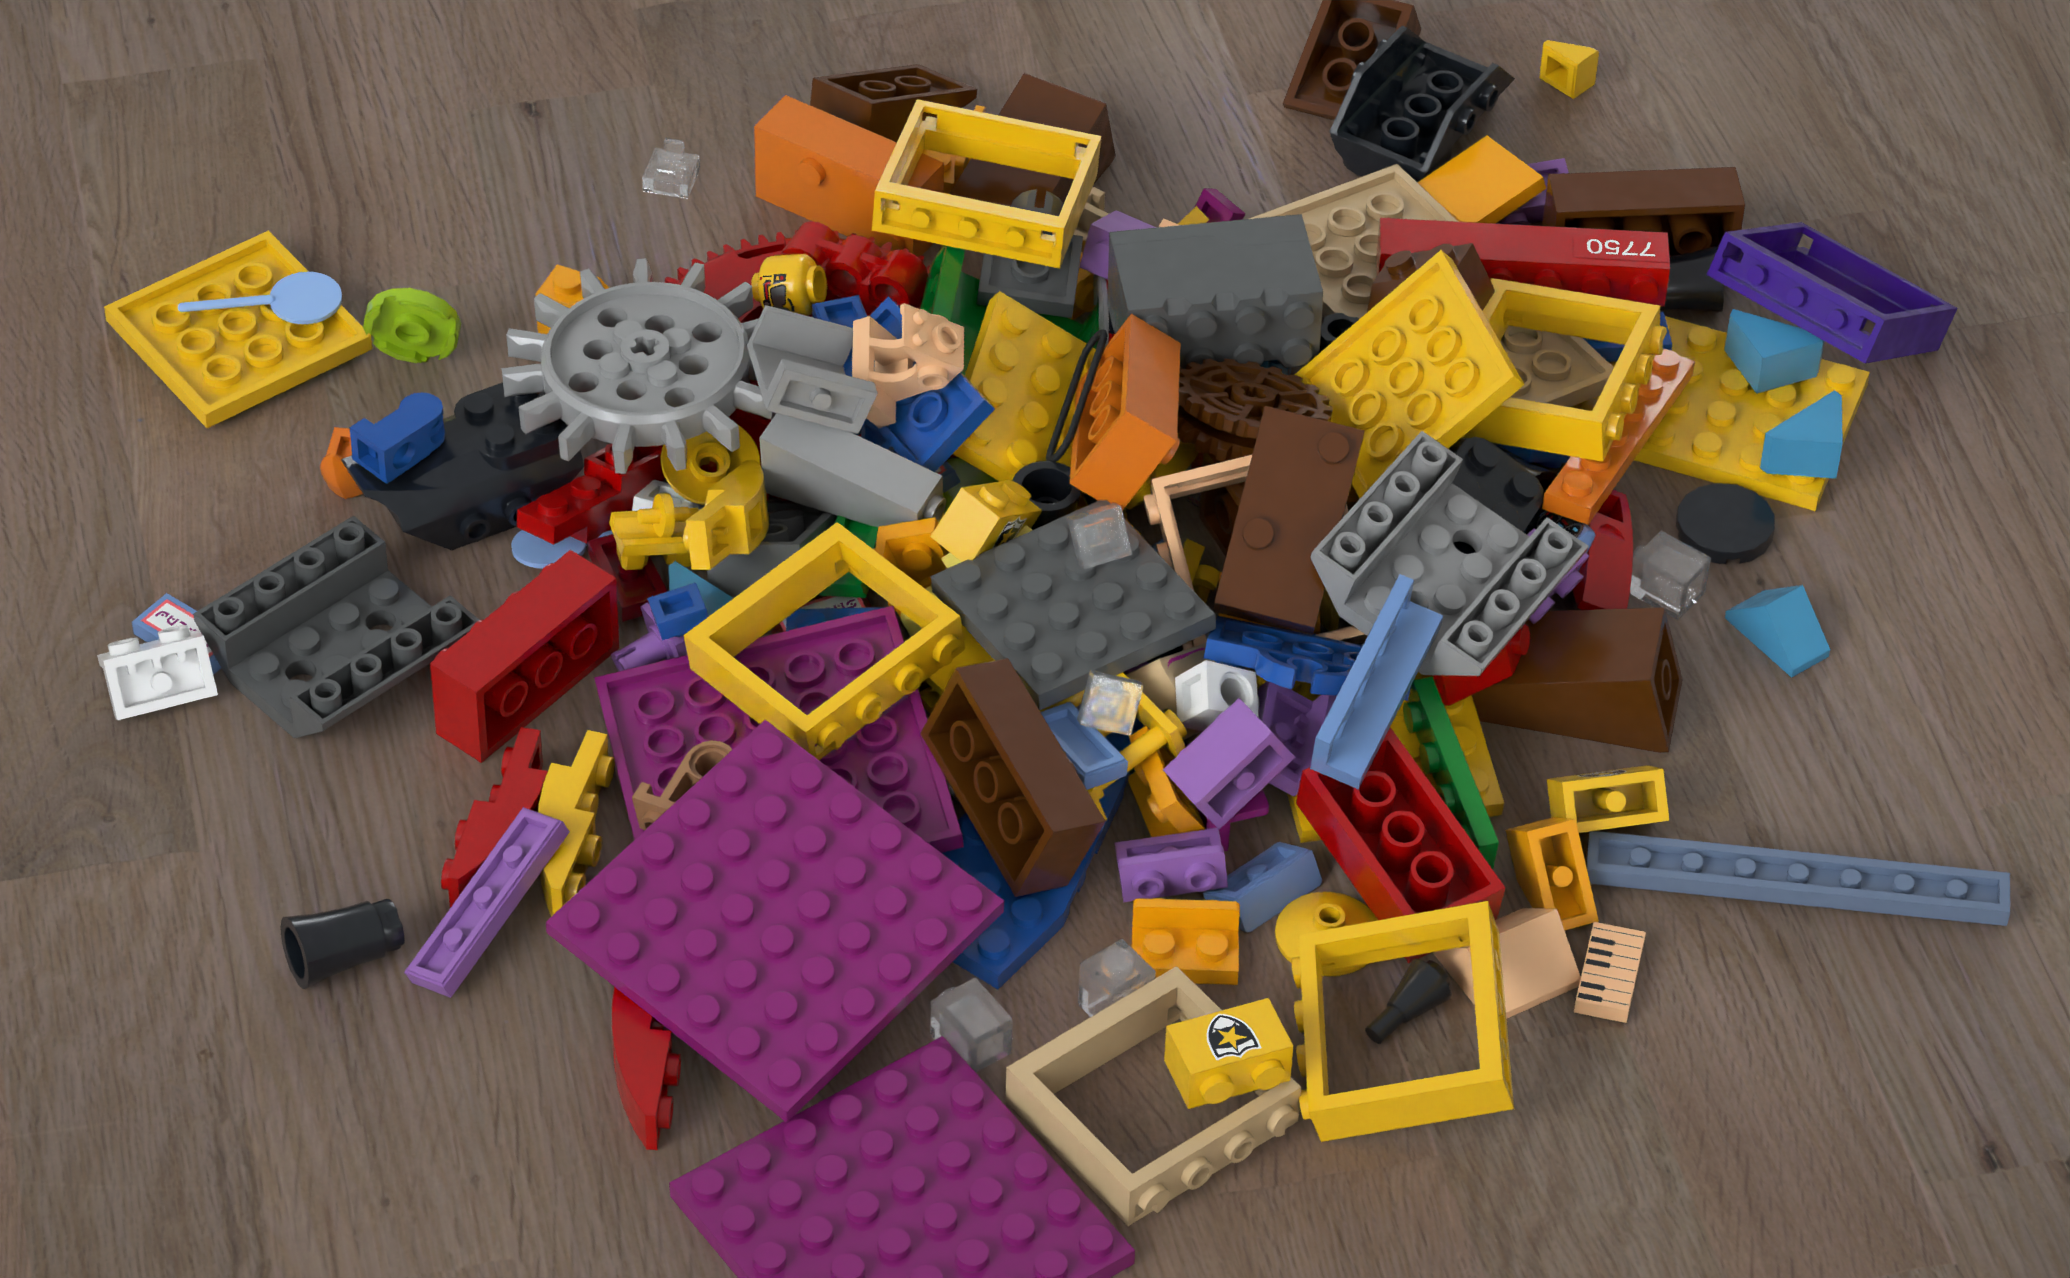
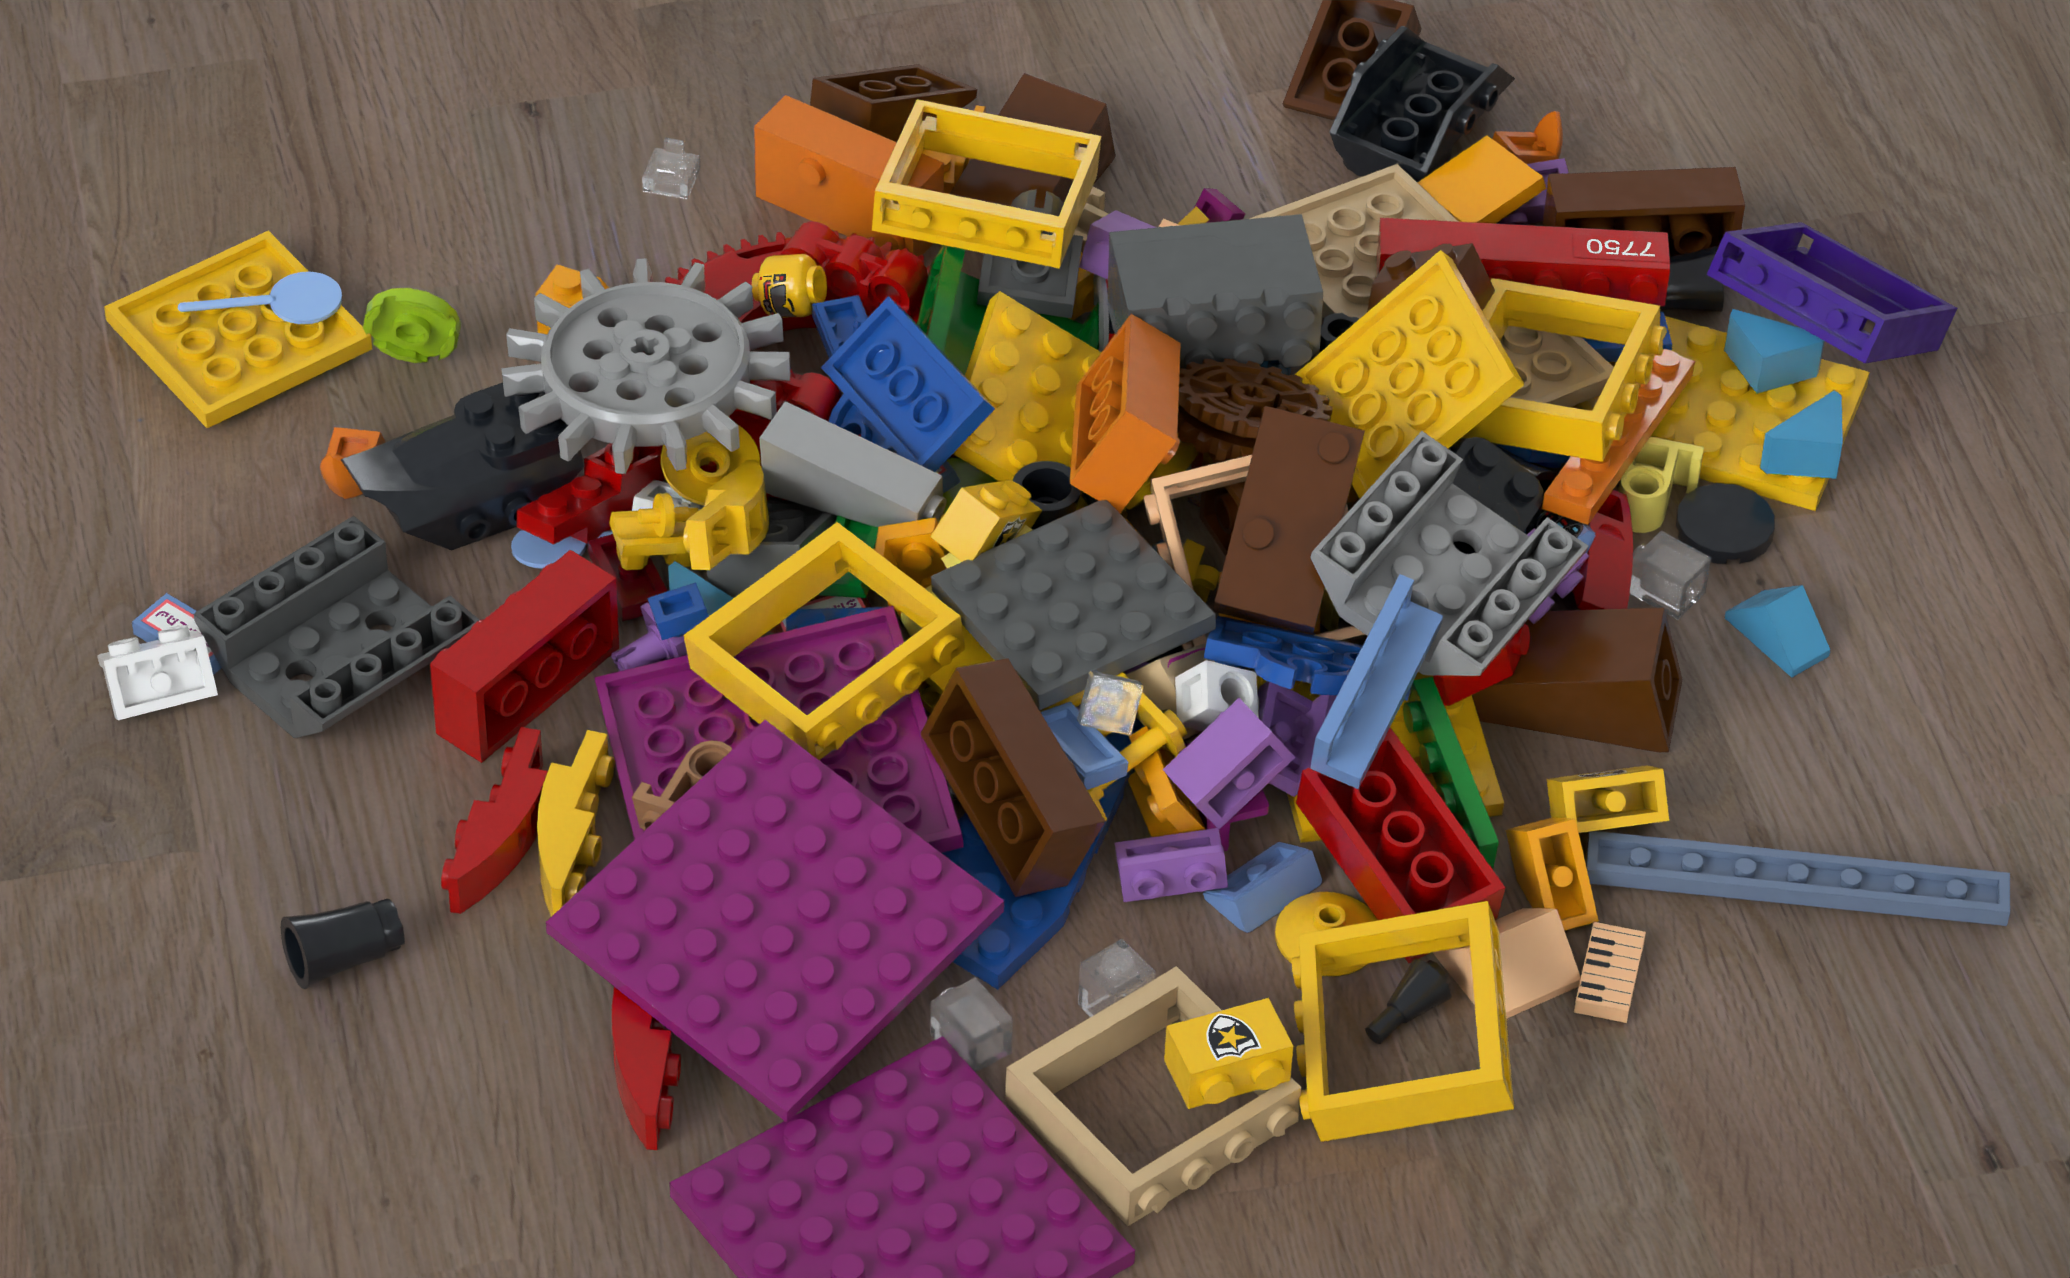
(399, 438): blue leg -> none
(486, 902): medium lavender tile -> none
(803, 372): light grey panel -> none
(925, 339): light nougat tile -> none
(1099, 535): clear tile -> none
(1100, 335): black piece -> none
(1189, 934): light orange bracket -> none
(1535, 146): none -> orange plate
(1568, 67): yellow slope -> none
(1652, 476): none -> light yellow pin

